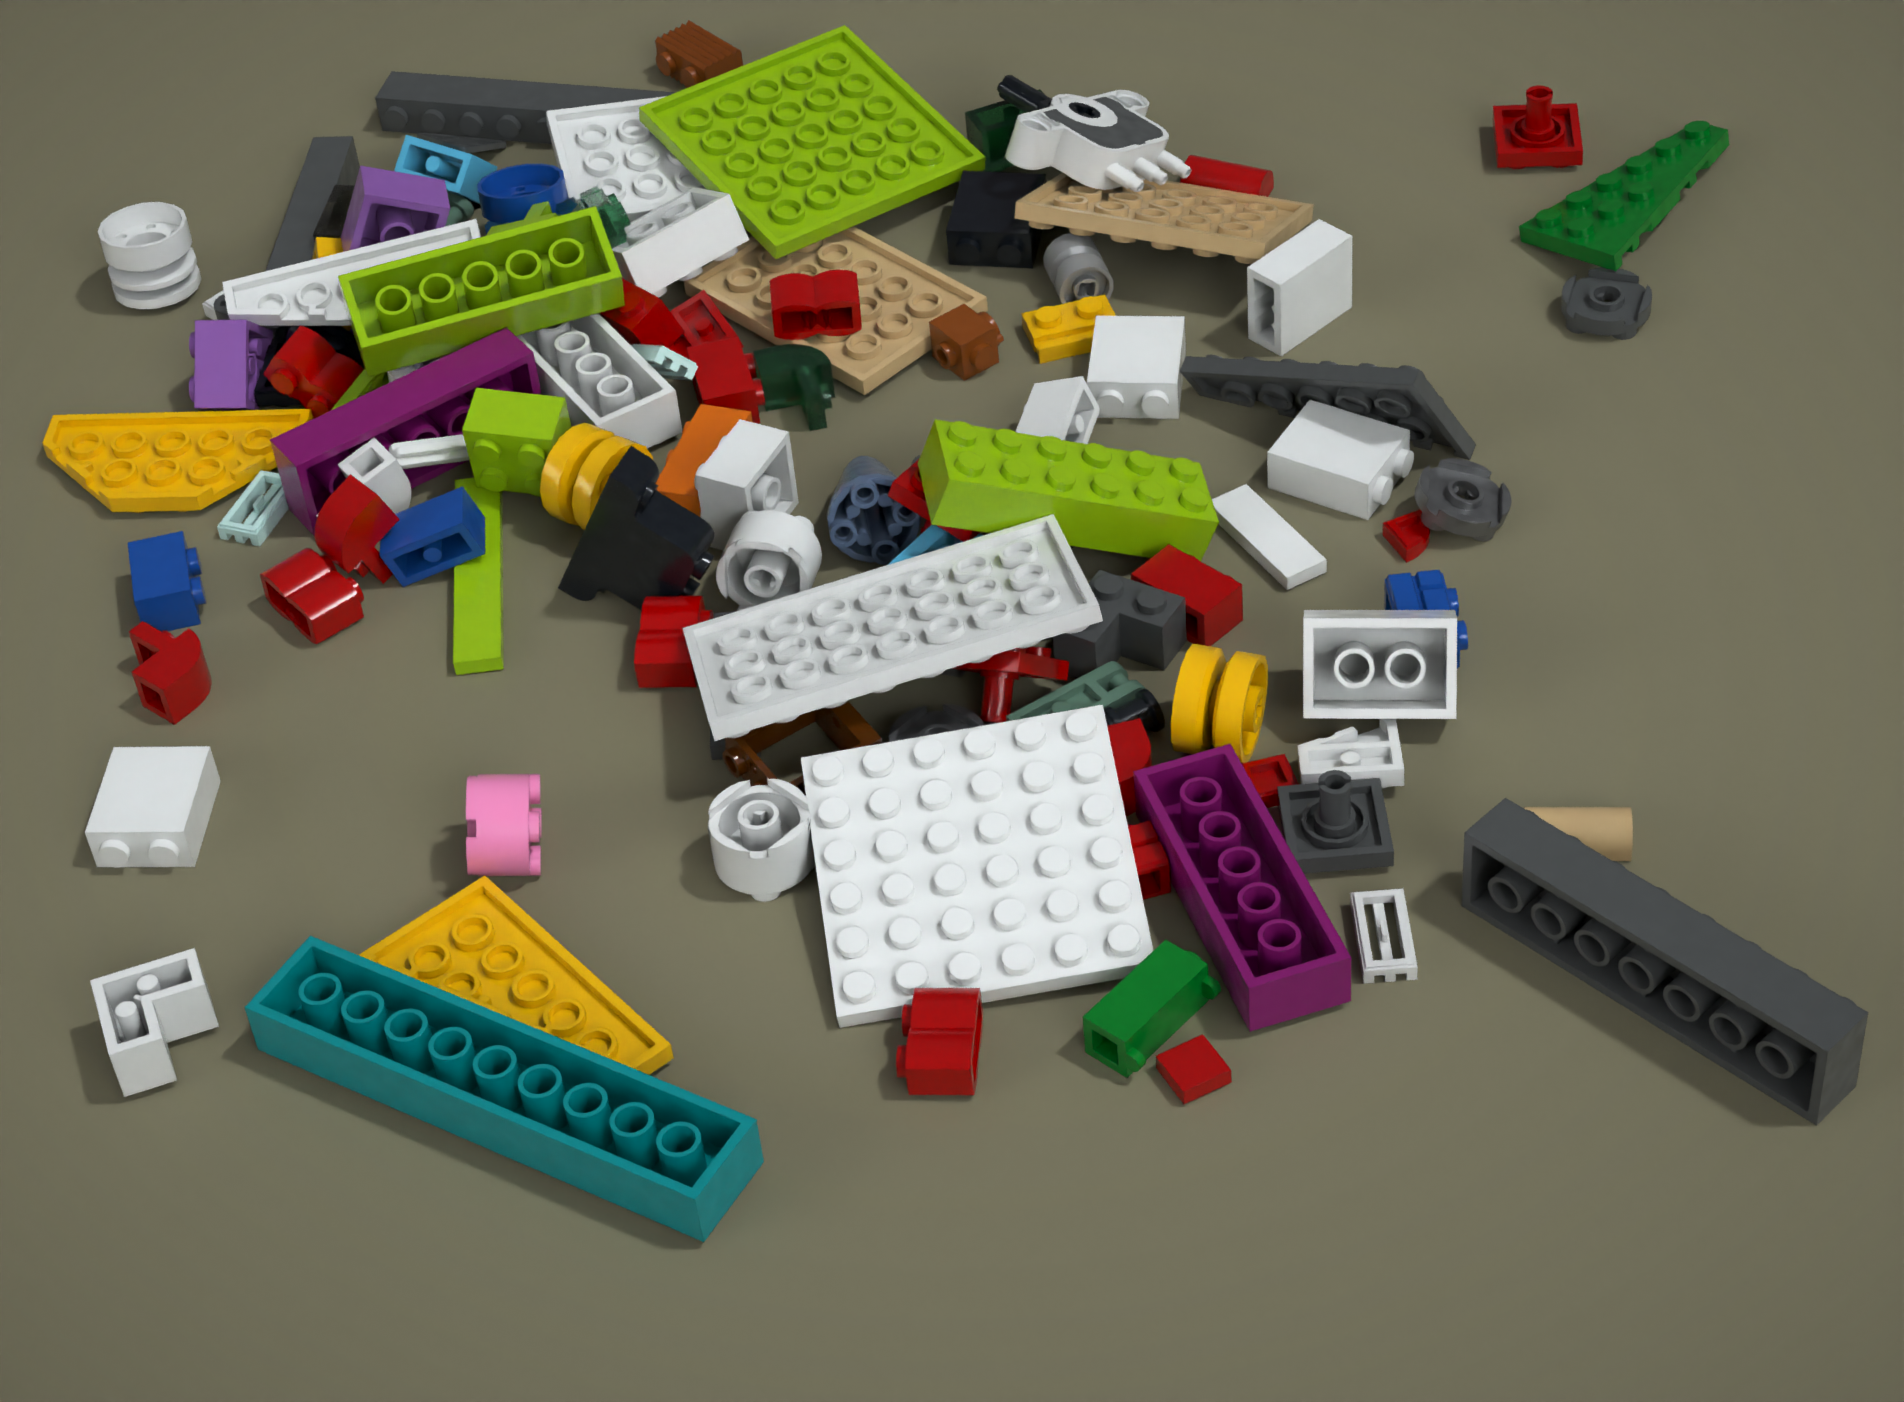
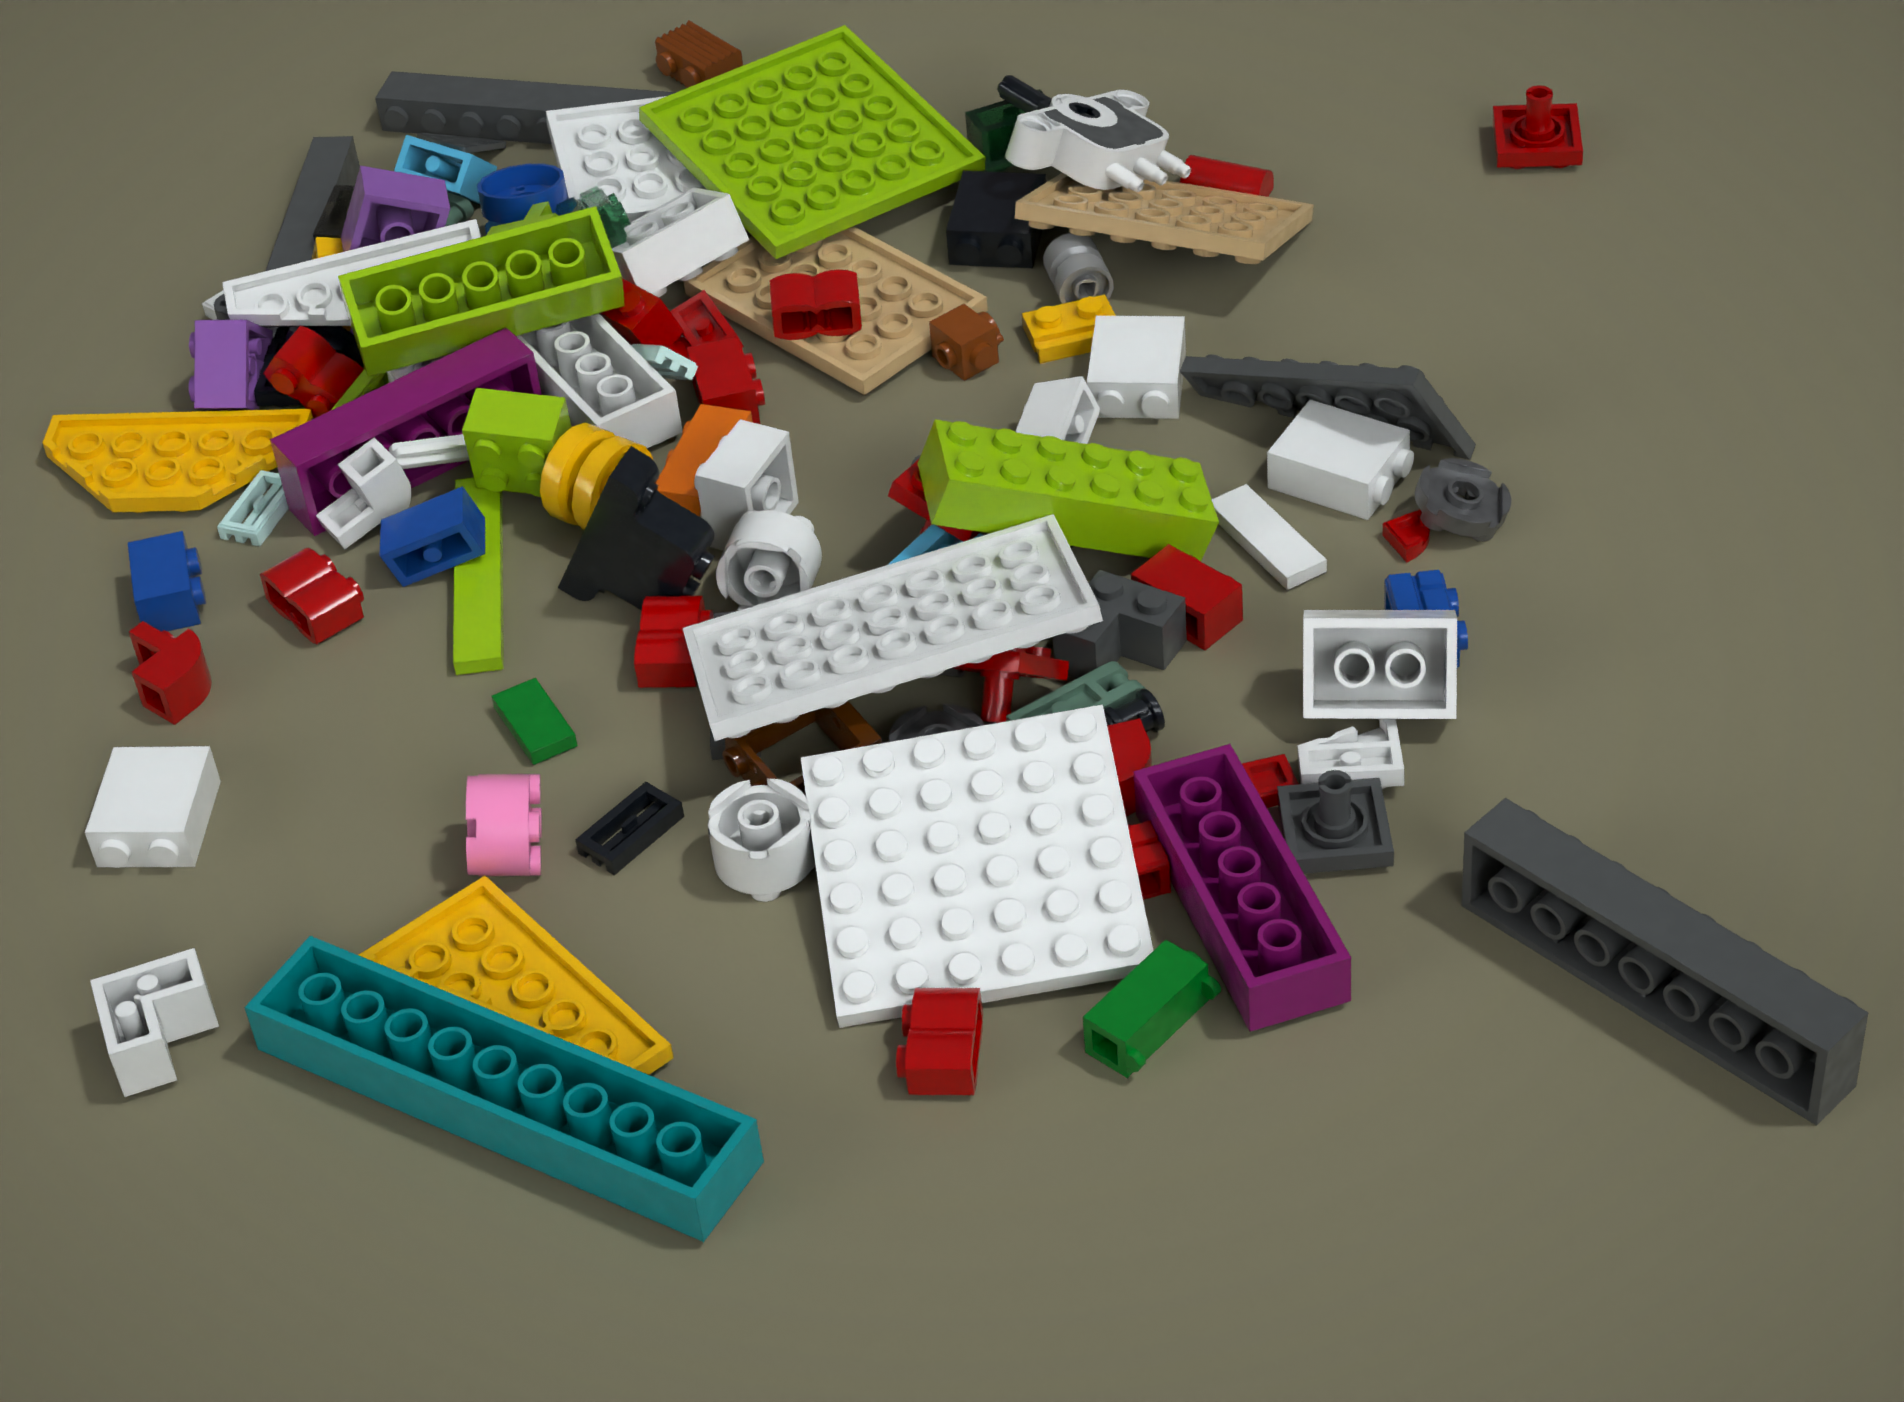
(149, 255): white wheel -> none
(351, 526): red brick -> none
(534, 721): none -> green tile
(636, 831): none -> black tile
(796, 377): clear green brick -> none
(865, 519): sand blue cone -> none
(1193, 1069): red tile -> none
(1219, 701): yellow wheel -> none
(1299, 287): white brick -> none
(1387, 965): white tile -> none
(1587, 312): dark grey plate -> none
(1600, 828): tan brick -> none
(1631, 200): green wing -> none

